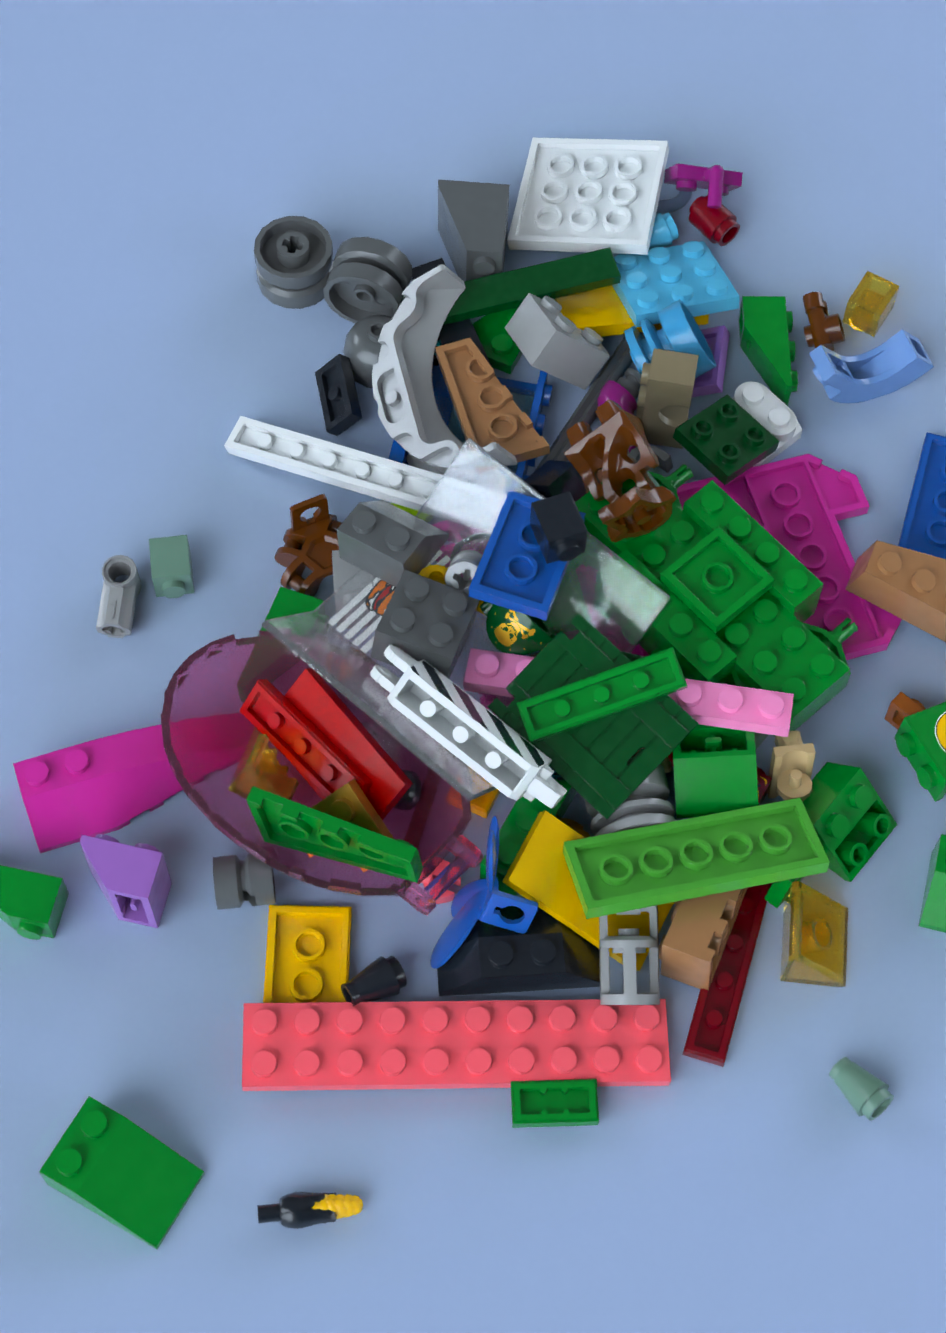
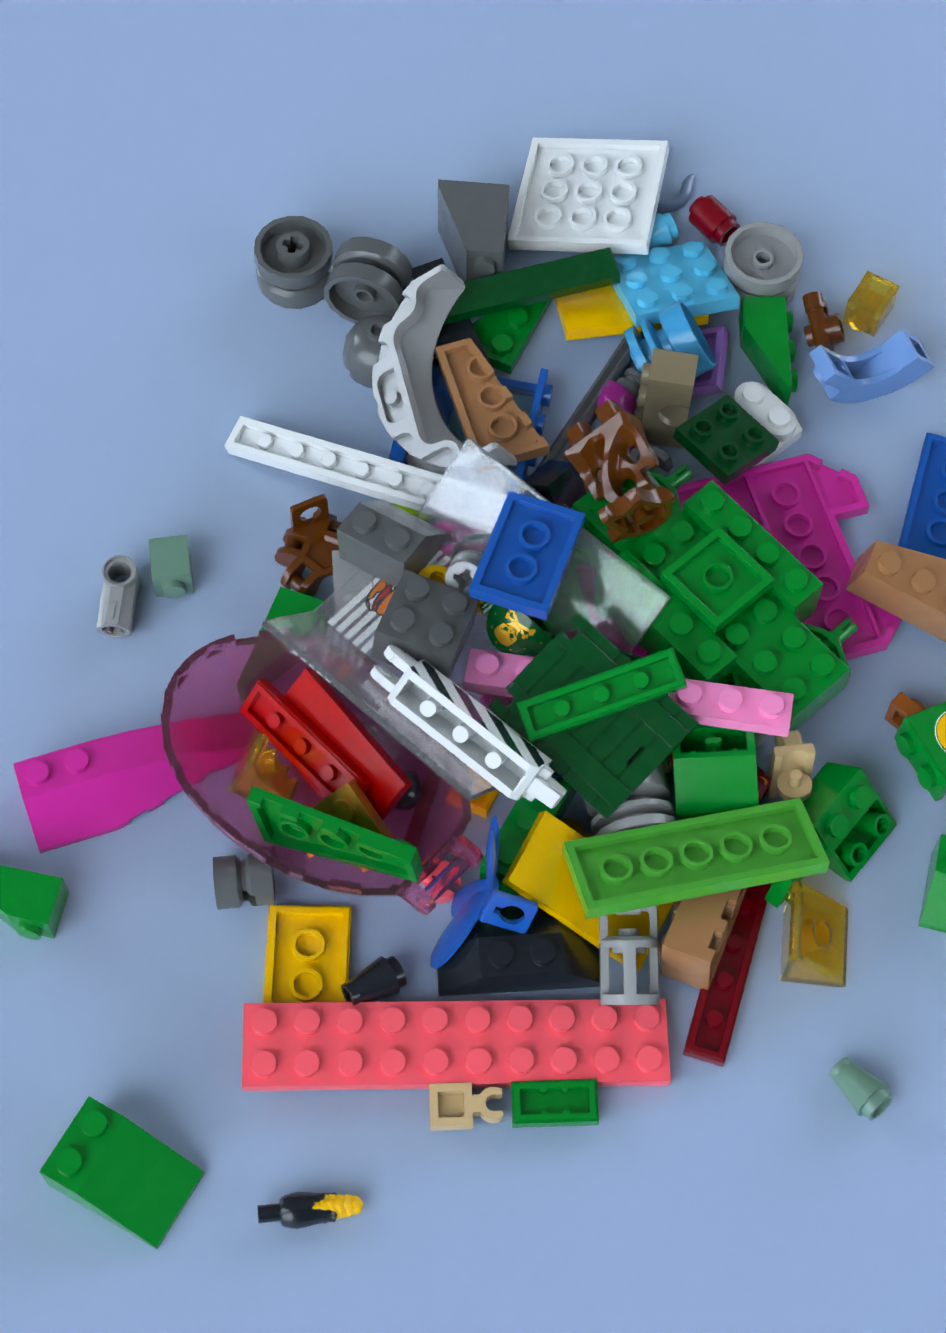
(130, 877): medium lavender slope -> none
(338, 395): black plate -> none
(454, 1106): none -> tan plate
(555, 342): light grey brick -> none
(558, 528): black brick -> none
(715, 179): magenta plate -> none
(763, 260): none -> light grey wheel

